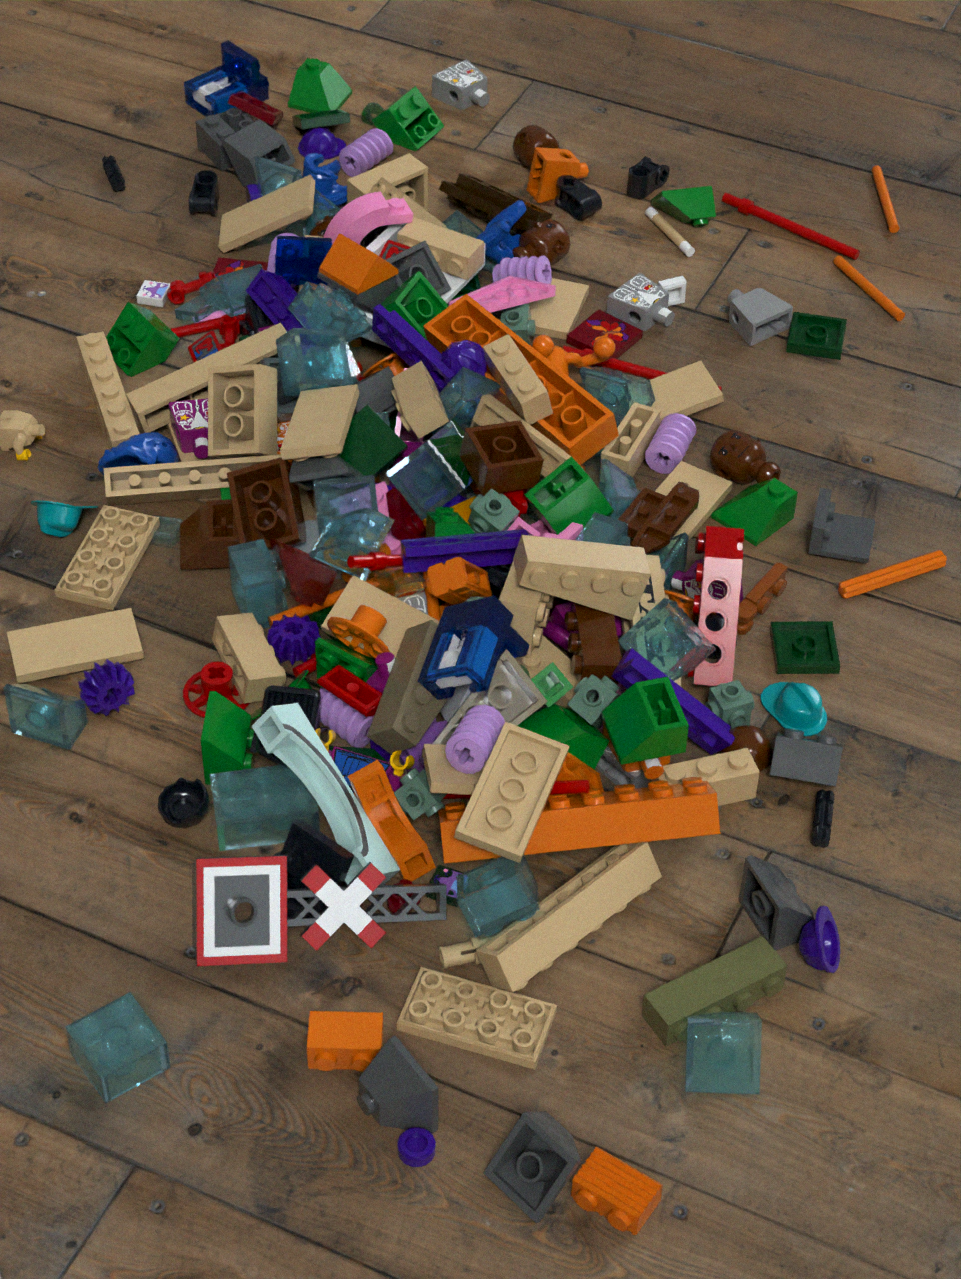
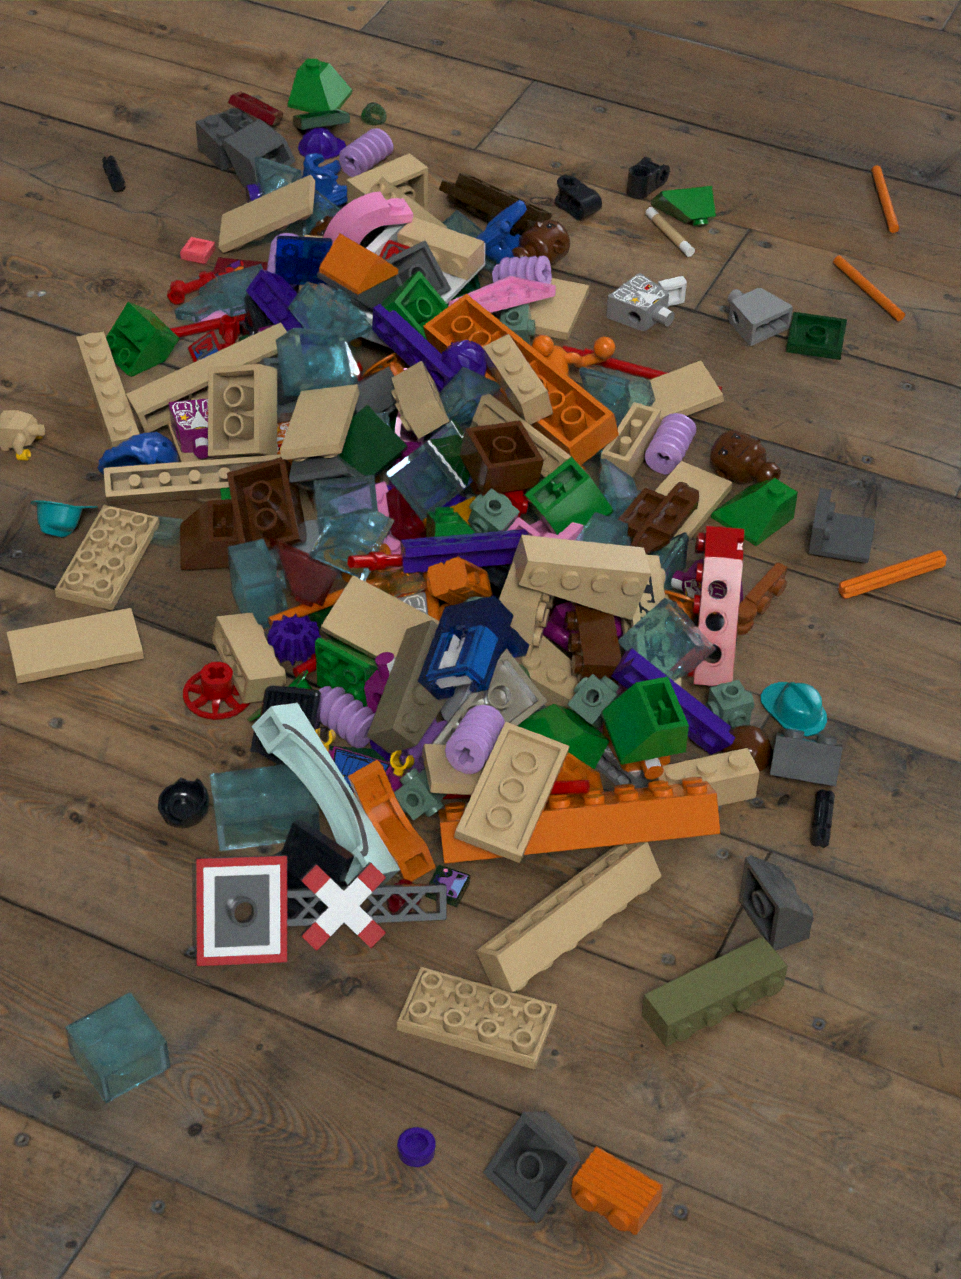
(45, 714): clear light blue slope -> none
(106, 687): dark purple gear -> none
(153, 293): white tile -> none
(197, 250): none -> coral tile
(204, 193): black piece -> none
(225, 737): green slope -> none
(238, 73): clear blue brick -> none
(343, 1039): orange brick -> none
(351, 690): red slope -> none
(363, 628): orange wheel -> none
(398, 1090): dark grey slope -> none
(409, 120): green slope -> none
(452, 955): tan pin -> none
(461, 86): light grey torso -> none
(497, 895): clear light blue brick -> none
(530, 138): reddish brown piece -> none
(547, 167): orange torso -> none
(552, 684): green brick -> none
(605, 325): dark red tile -> none
(723, 1053): clear light blue slope -> none
(747, 207): red bar -> none
(804, 647): dark green tile -> none
(821, 942): dark purple piece -> none

